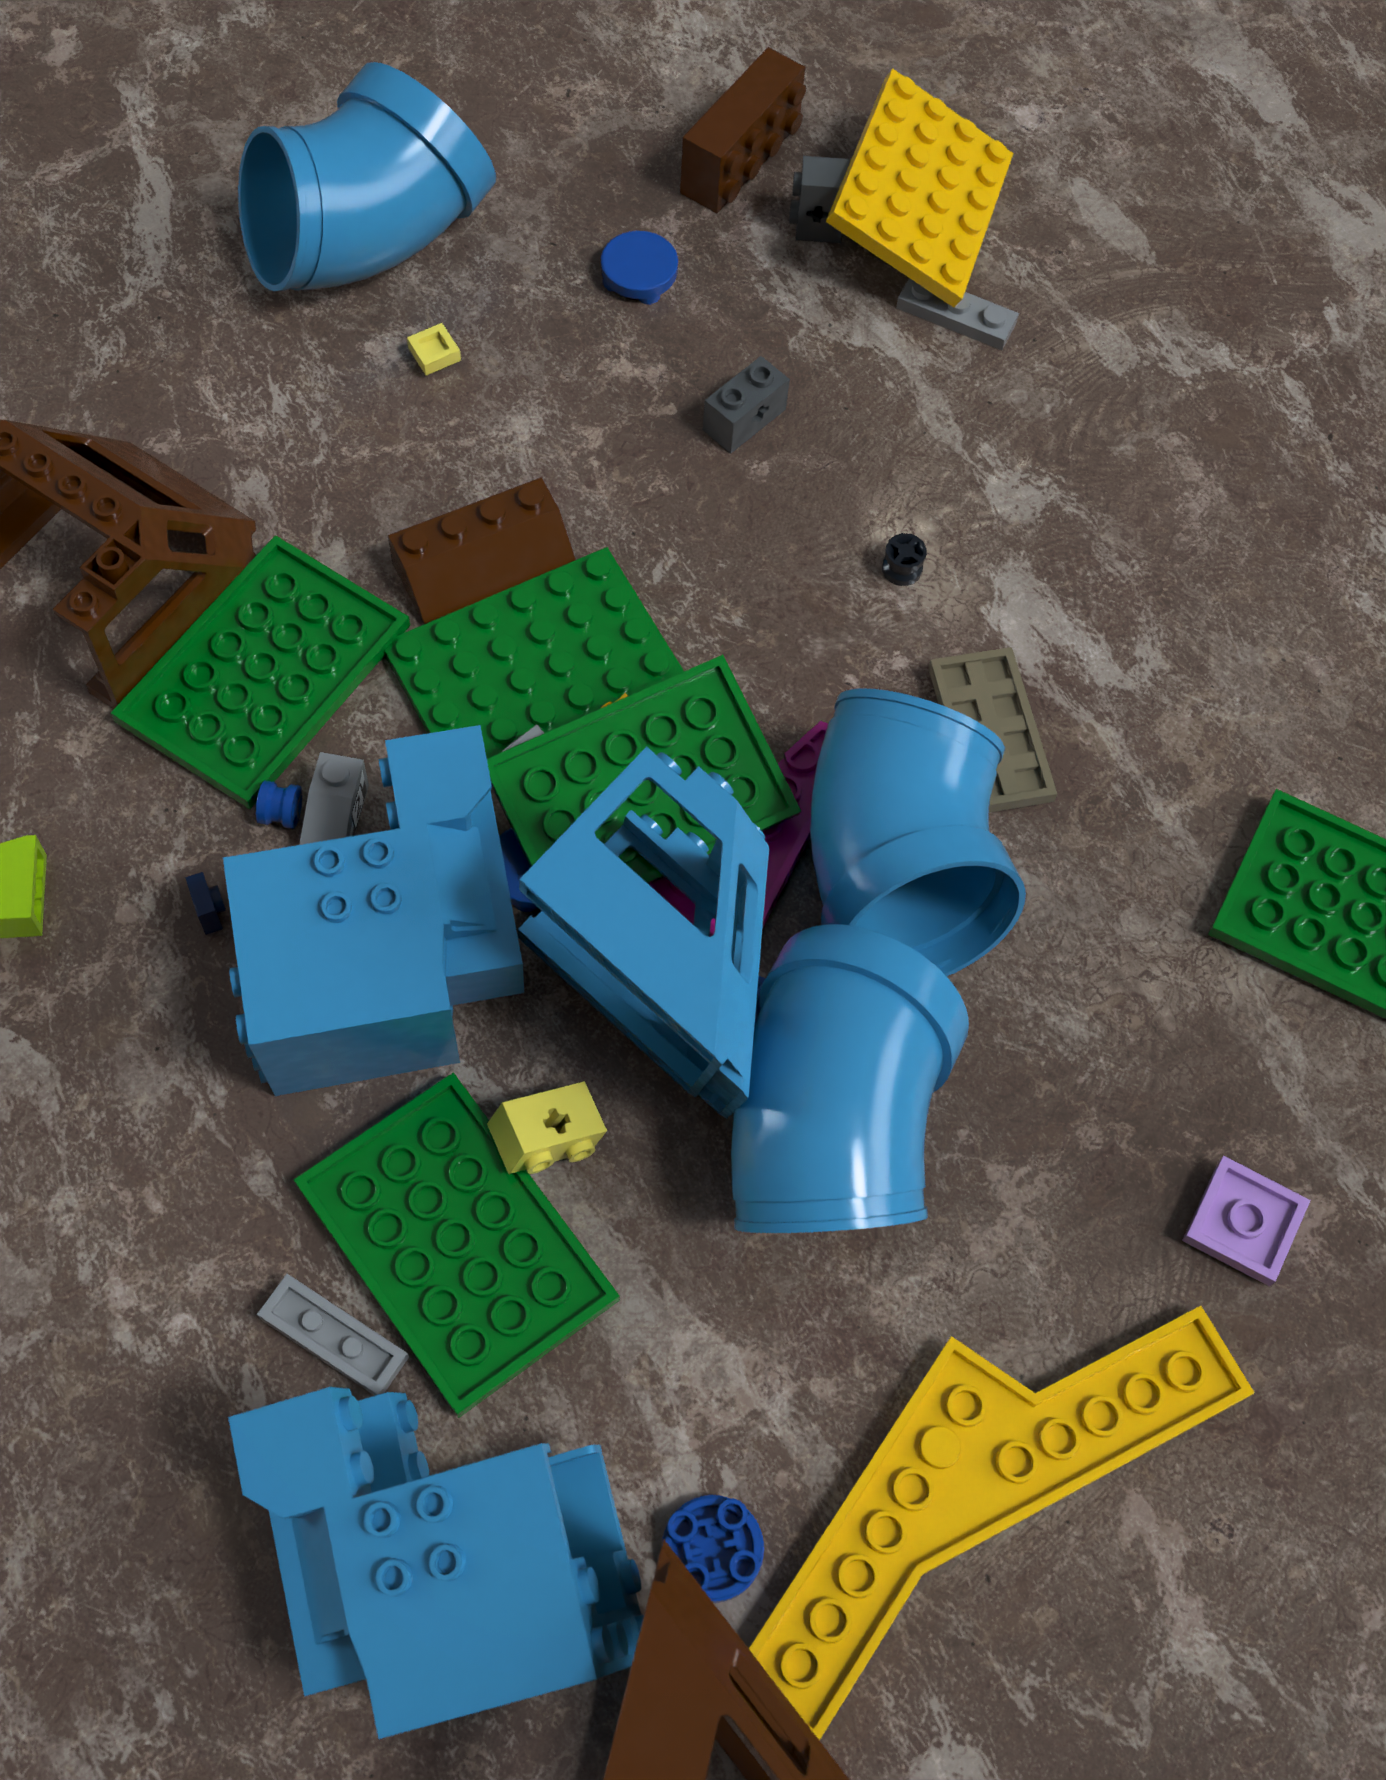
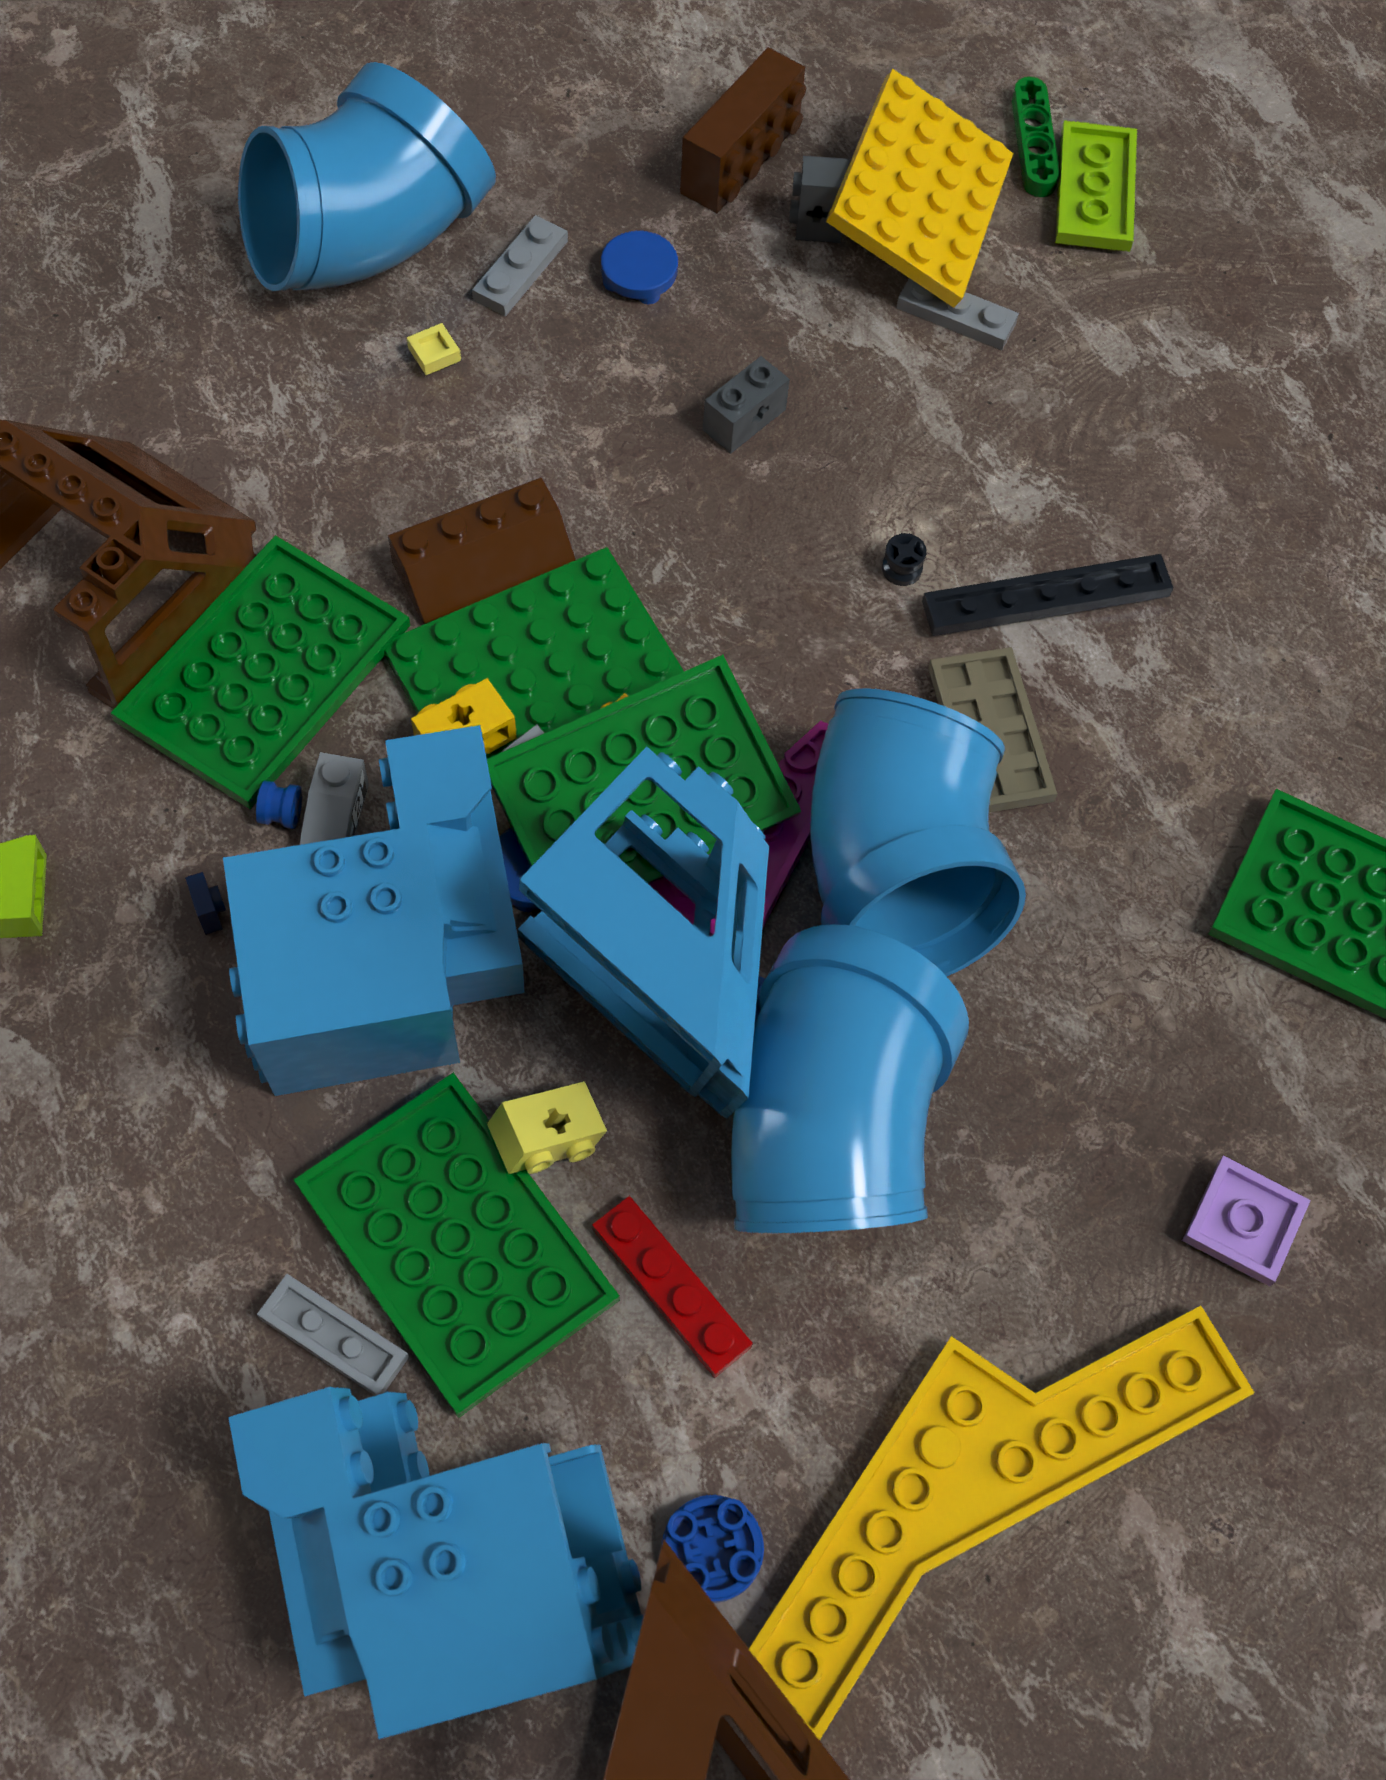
(470, 707): none -> yellow brick
(520, 265): none -> light grey plate
(672, 1286): none -> red plate
(1038, 136): none -> green beam
(1047, 594): none -> black plate
(1096, 186): none -> lime plate

